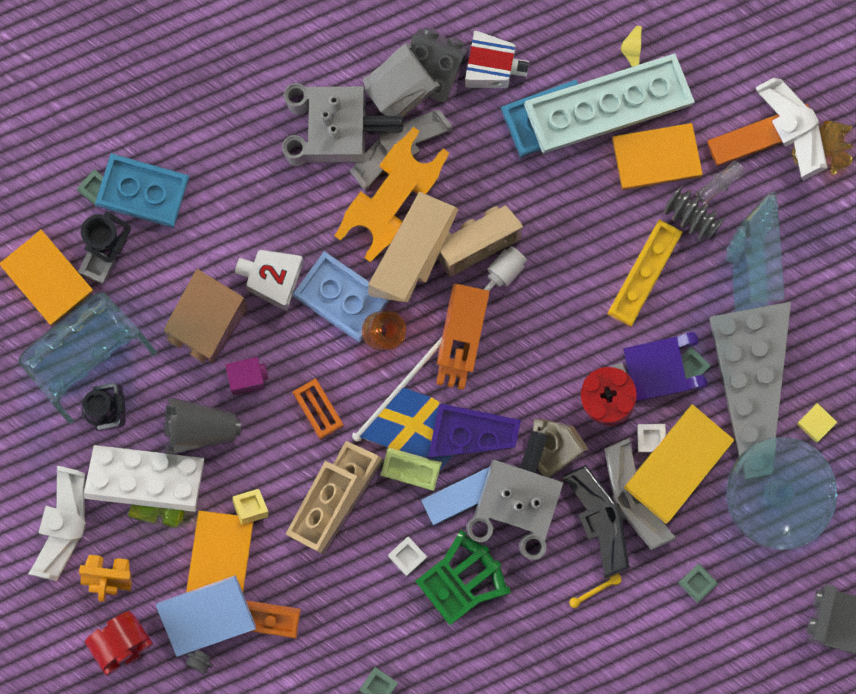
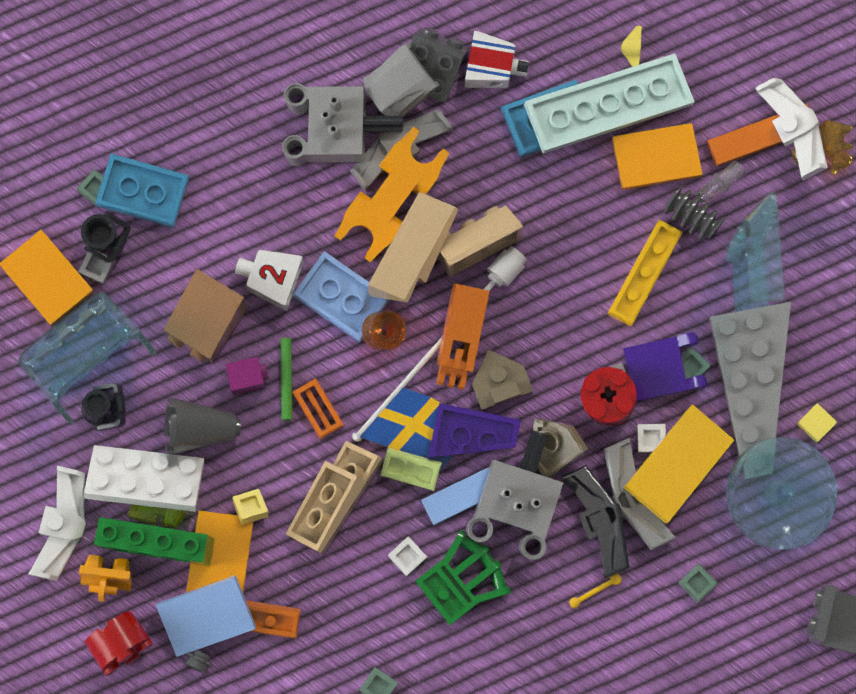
(154, 541): none -> green brick
(286, 379): none -> bright green bar
(500, 381): none -> dark tan plate

